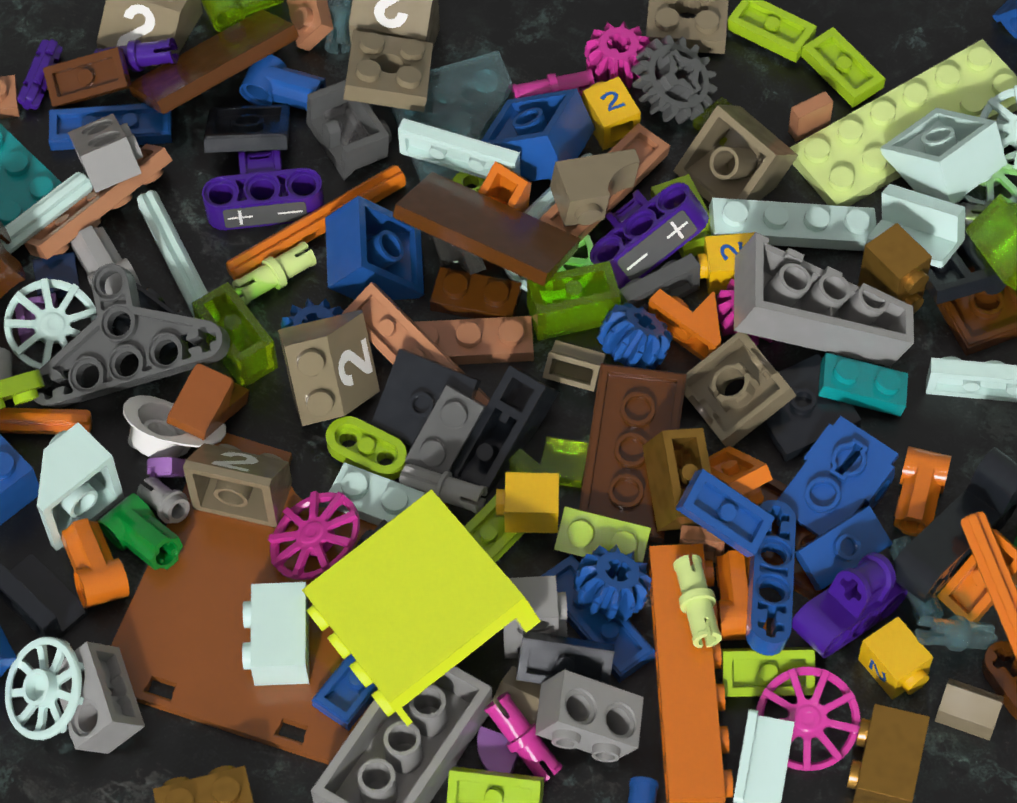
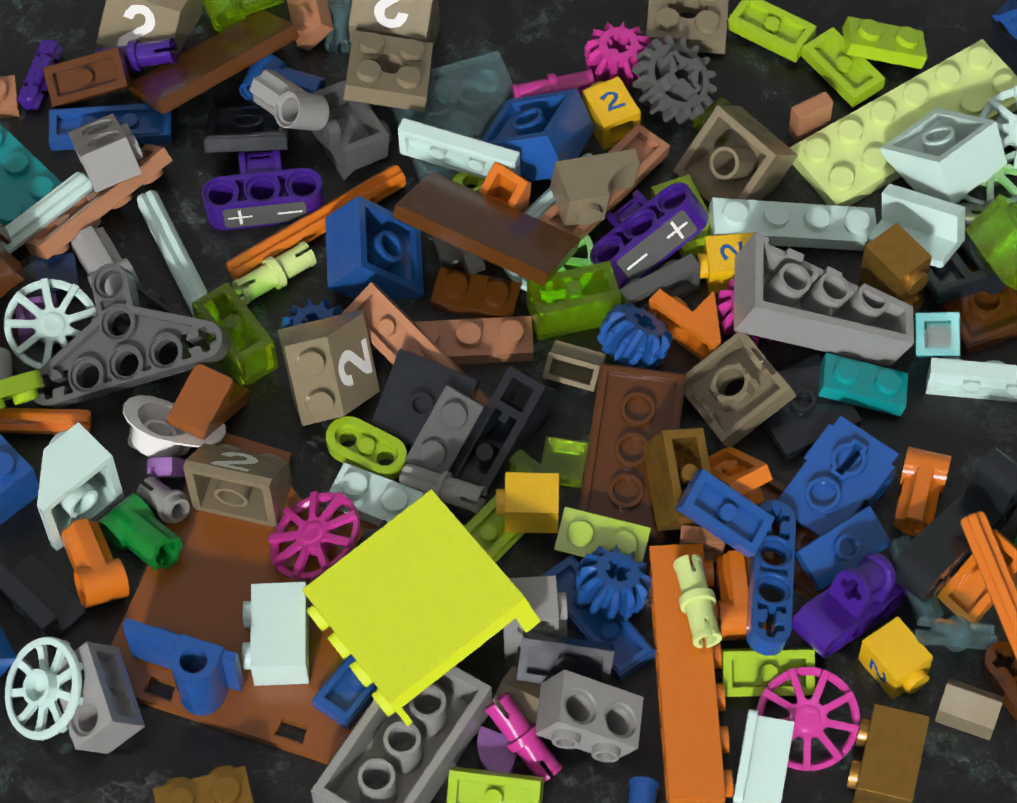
(199, 668): none -> blue piece
(289, 103): none -> light grey piece
(884, 42): none -> lime plate
(938, 334): none -> brick

